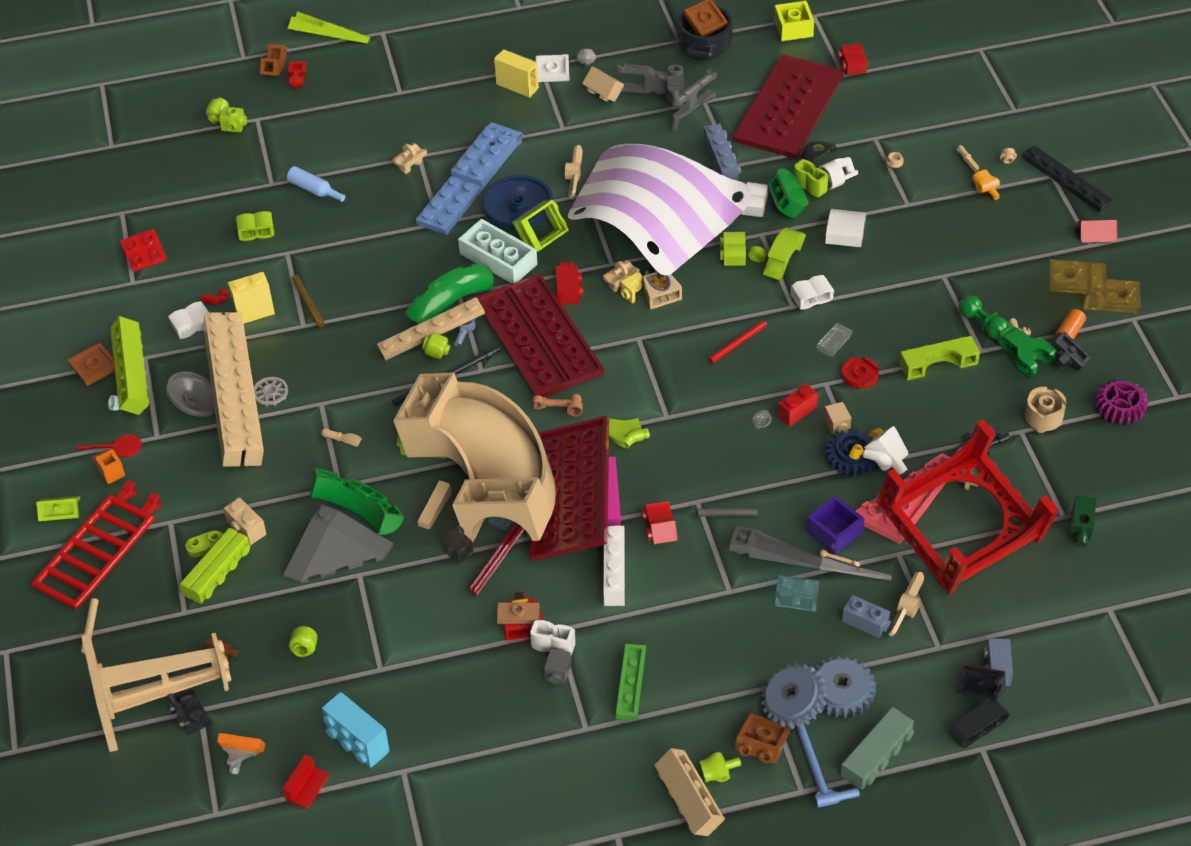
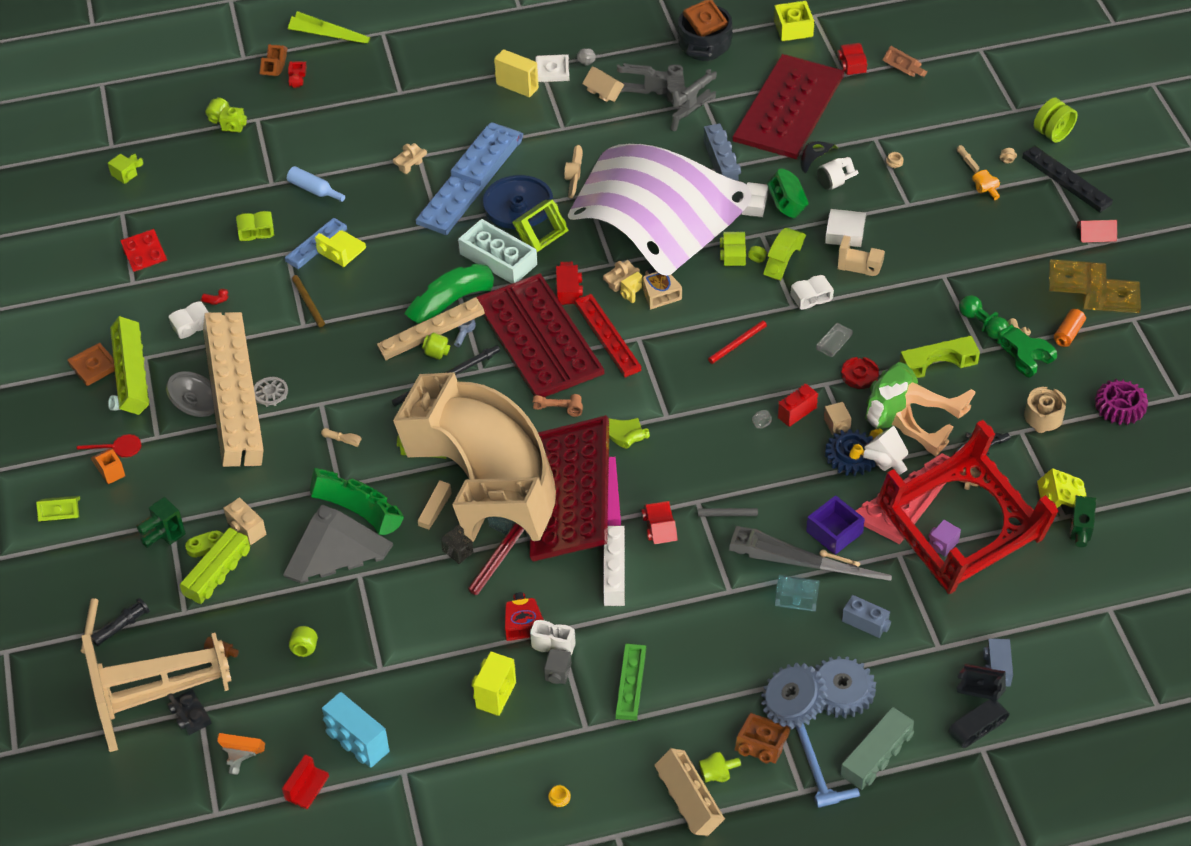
(119, 501): red bar -> none
(124, 168): none -> lime brick
(127, 617): none -> black pin
(163, 523): none -> dark green brick
(252, 297): light yellow brick -> none
(308, 249): none -> medium blue tile
(340, 248): none -> neon yellow bracket
(494, 683): none -> neon yellow brick
(518, 613): medium nougat plate -> none
(559, 796): none -> yellow plate
(608, 335): none -> red plate
(811, 178): lime brick -> none
(858, 260): none -> tan piece
(892, 403): none -> animal
(903, 62): none -> nougat hinge
(908, 603): tan piece -> none
(944, 537): none -> medium lavender brick
(1055, 120): none -> lime wheel
(1060, 487): none -> neon yellow bracket
(1069, 352): black hinge -> none

